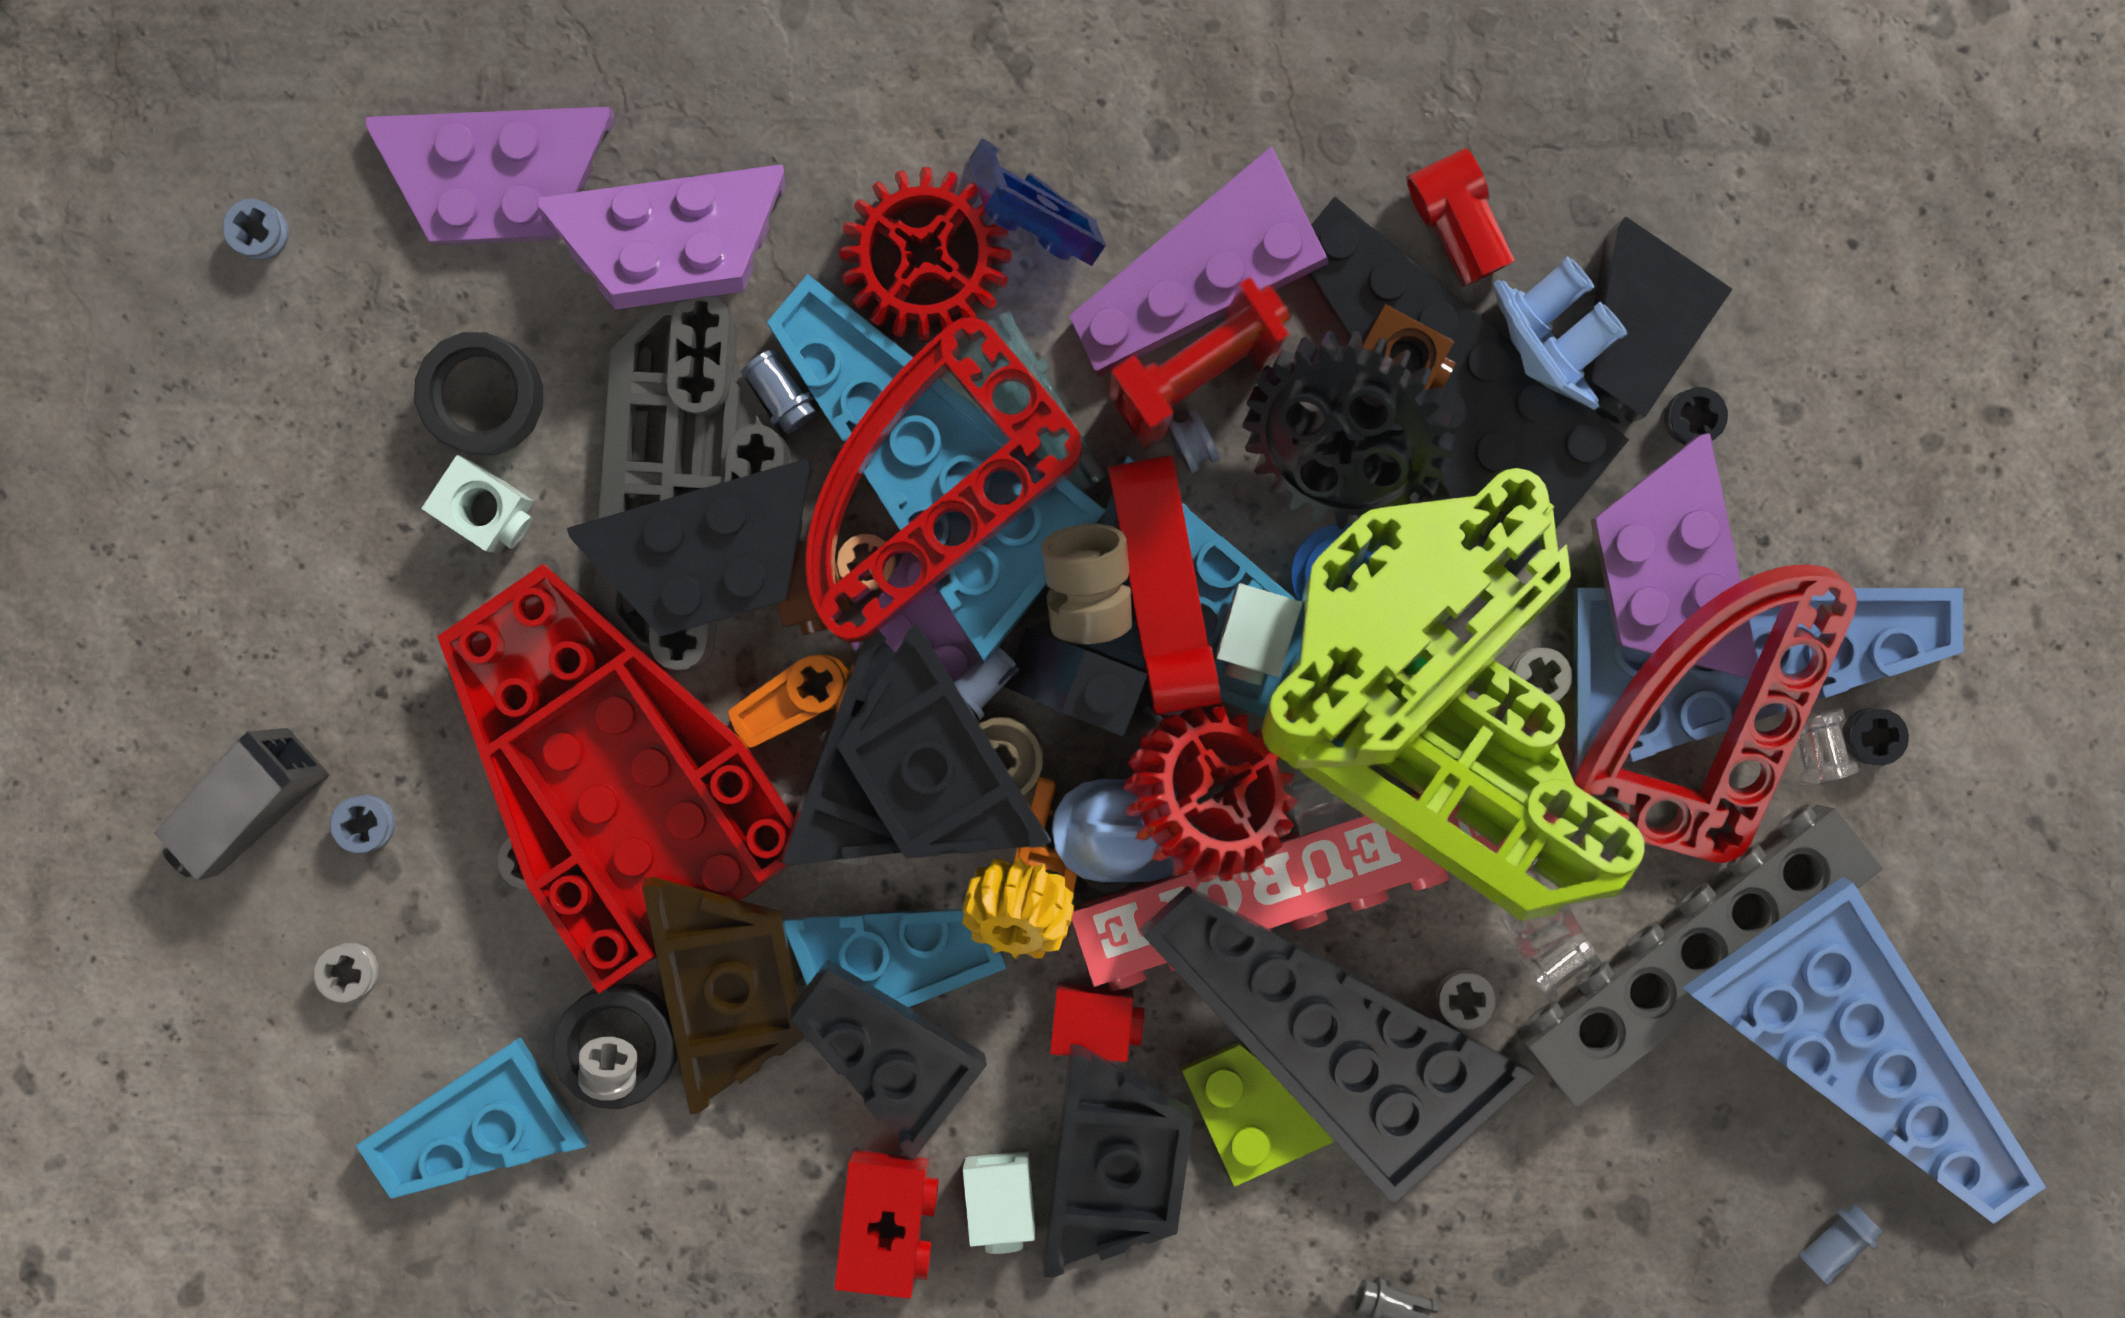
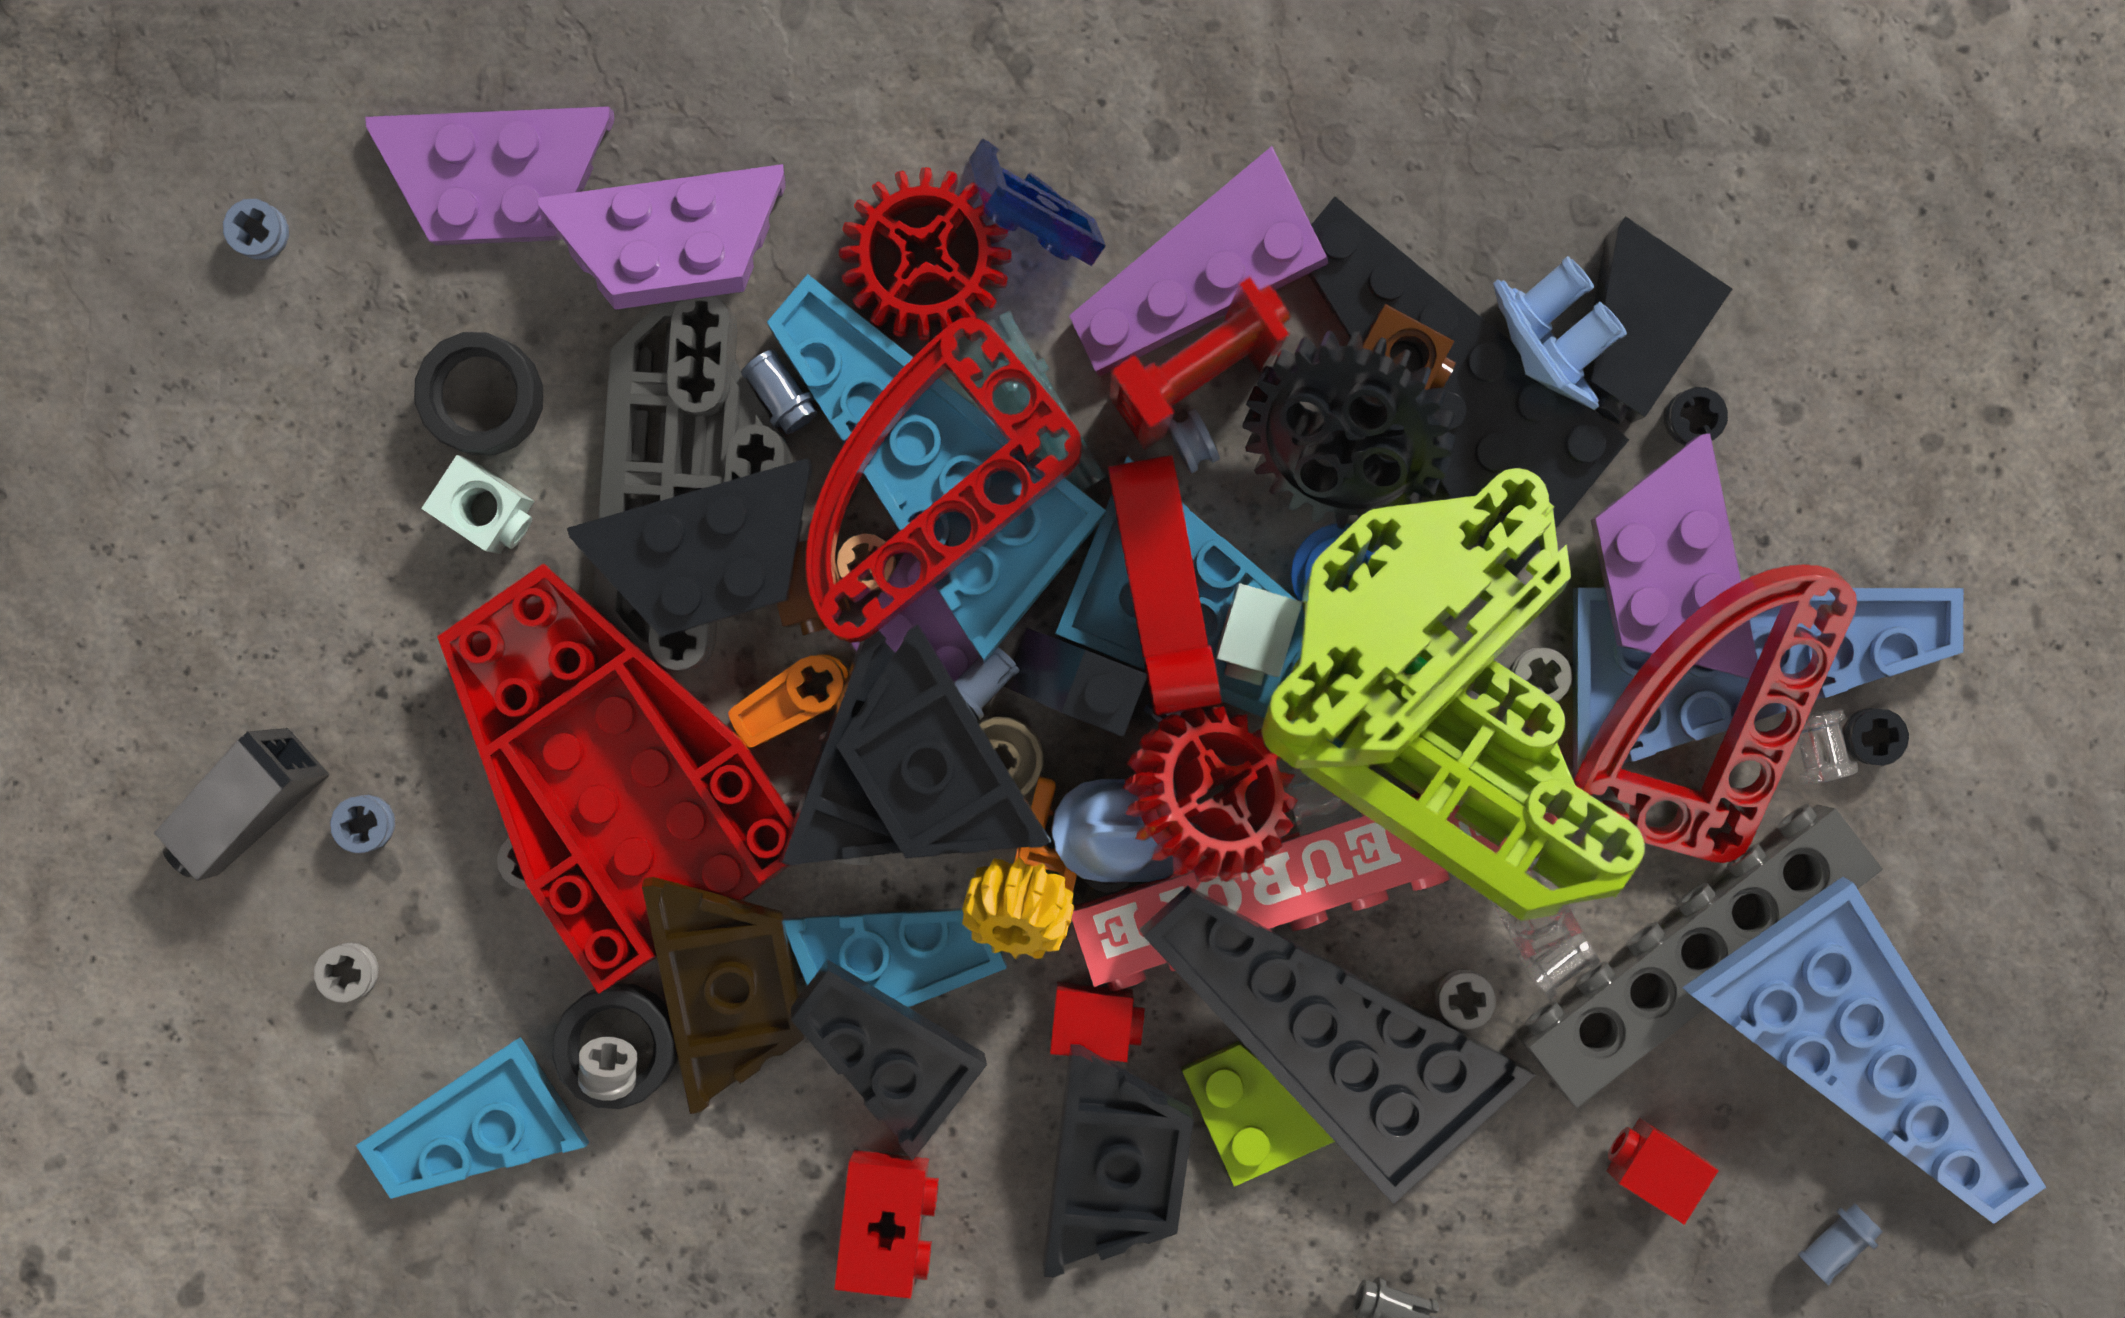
(999, 1201): light aqua brick -> none
(1085, 581): dark tan wheel -> none
(1454, 201): red piece -> none
(1660, 1170): none -> red brick

